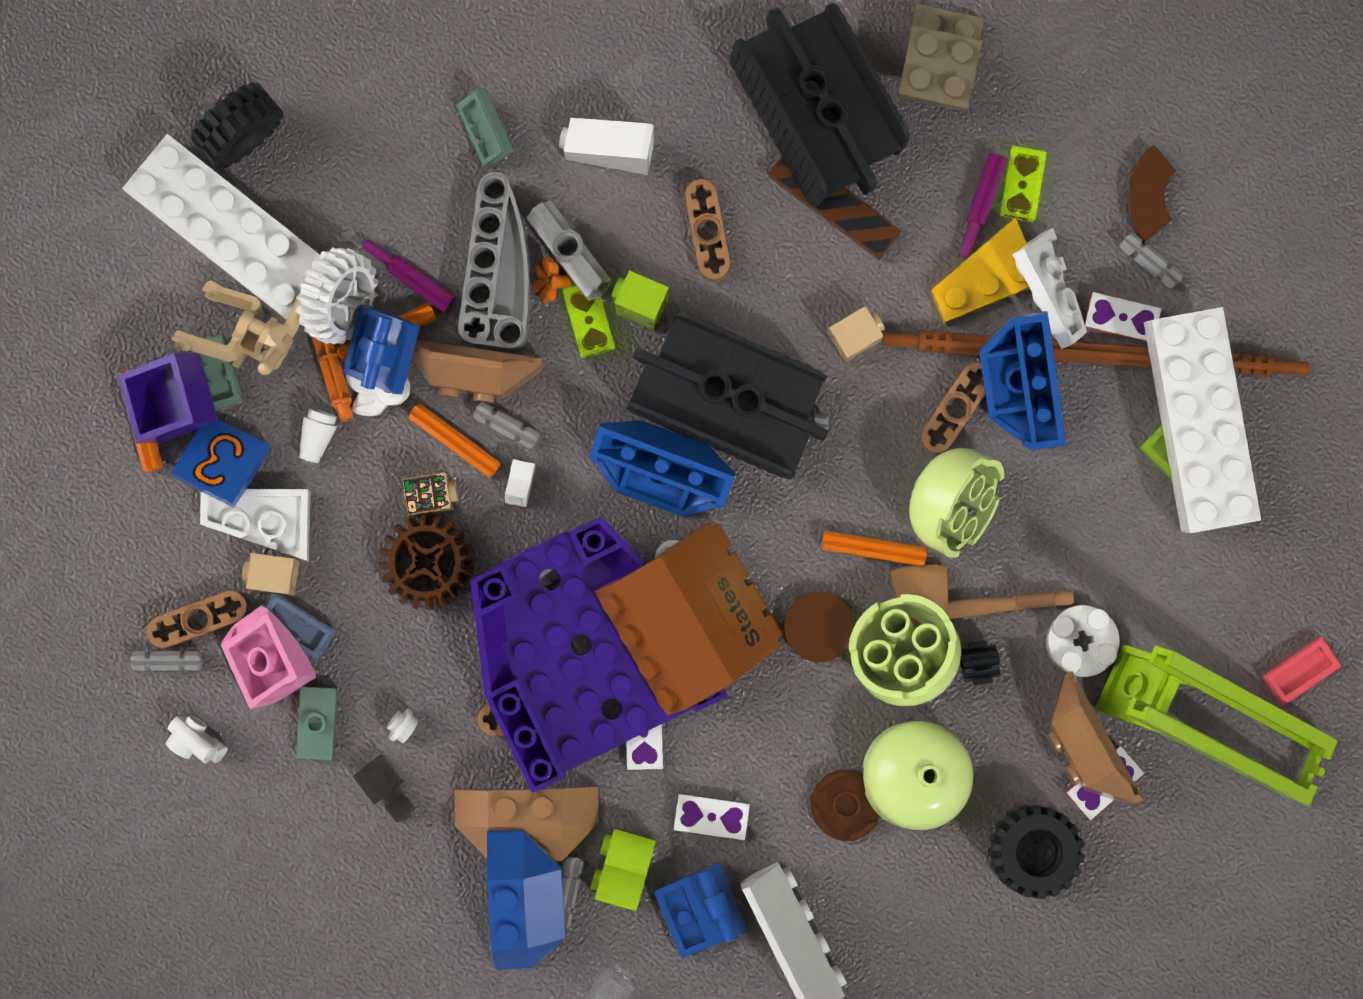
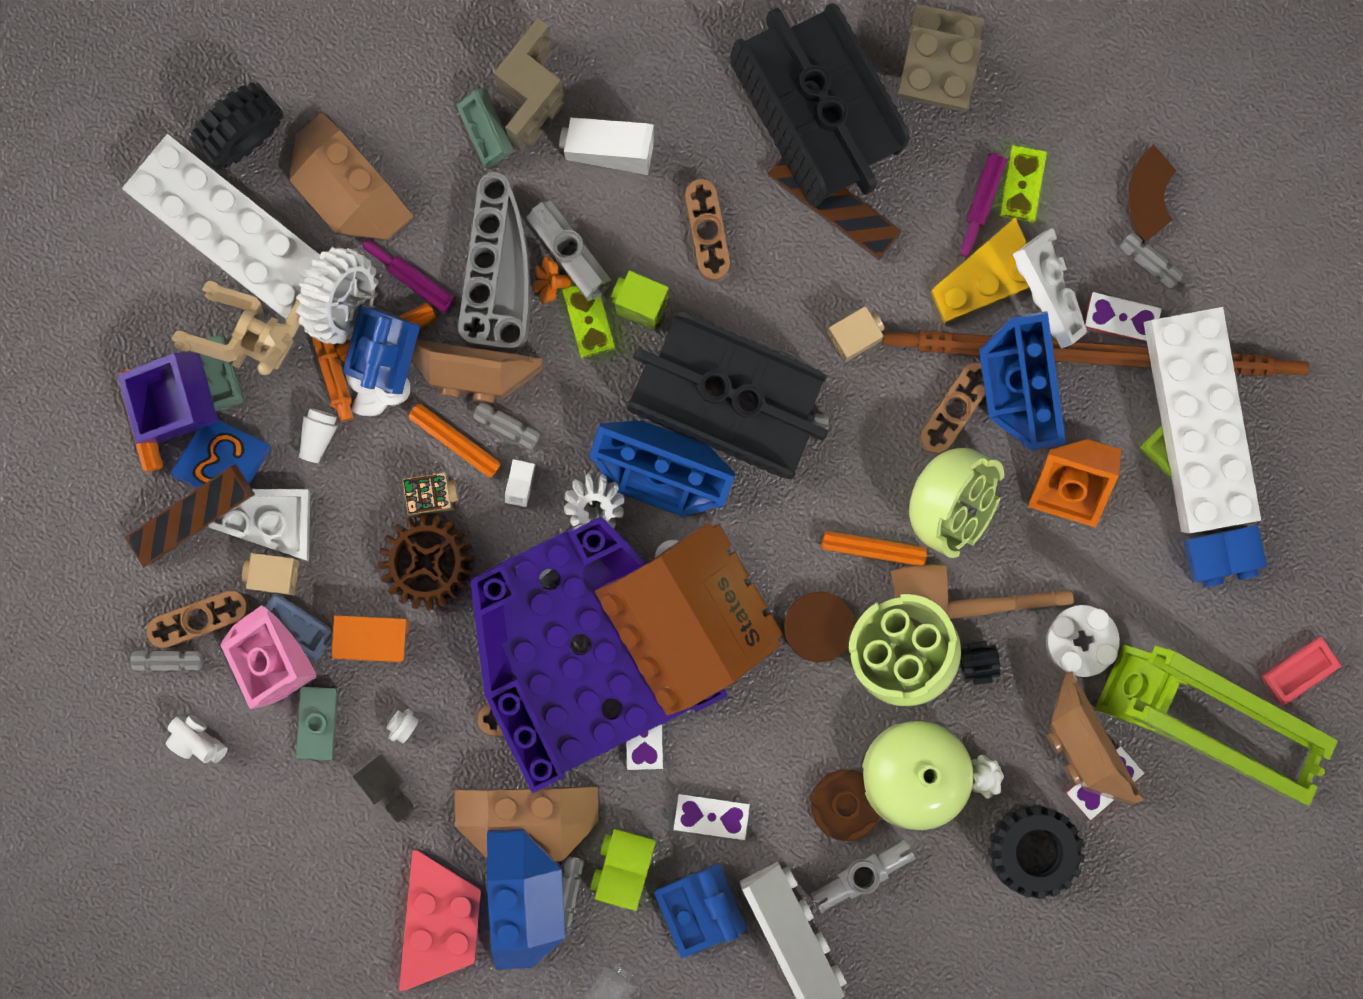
(189, 515): none -> tile
(344, 184): none -> medium nougat wedge
(369, 638): none -> orange panel
(439, 922): none -> coral wing
(530, 85): none -> dark tan bracket
(598, 491): none -> white gear
(880, 866): none -> light grey pin
(986, 776): none -> white plant
(1077, 481): none -> orange slope
(1225, 554): none -> blue brick

